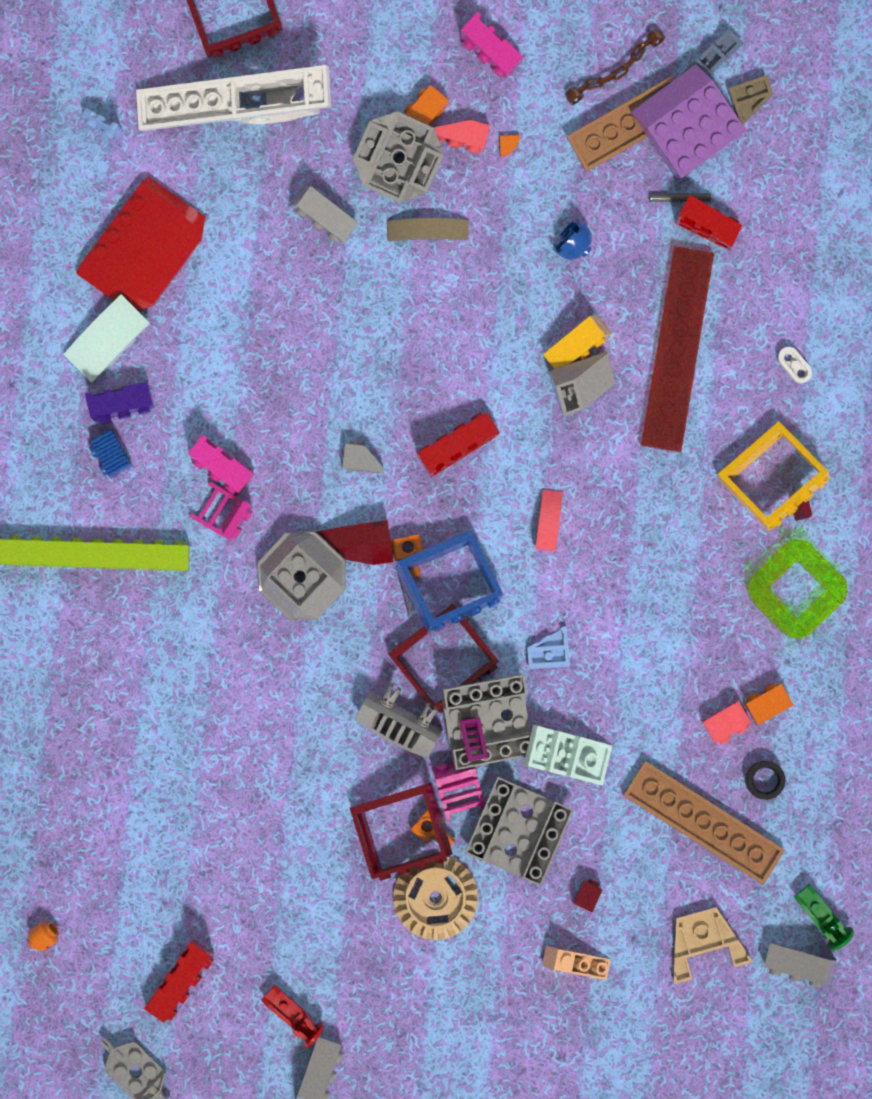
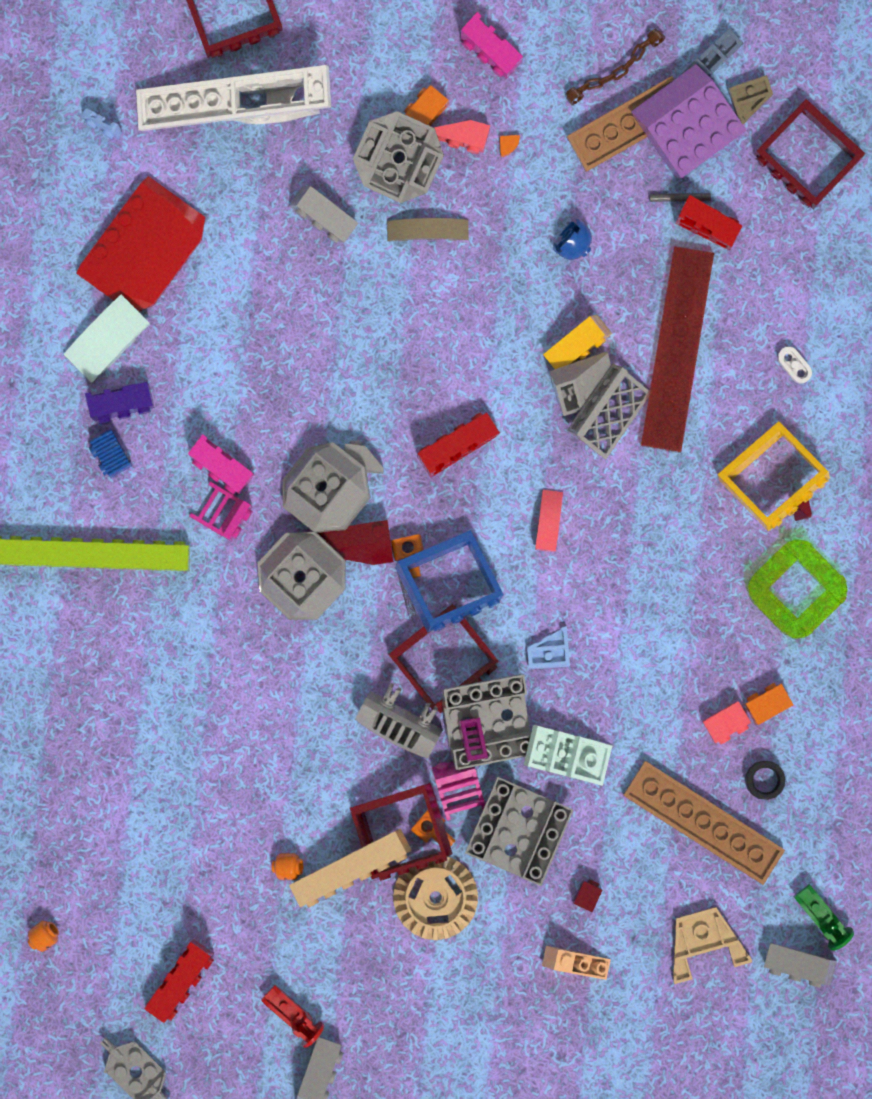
(287, 866): none -> orange head
(341, 500): none -> light grey piece
(349, 868): none -> tan brick
(599, 402): none -> light grey fence
(831, 131): none -> dark red window

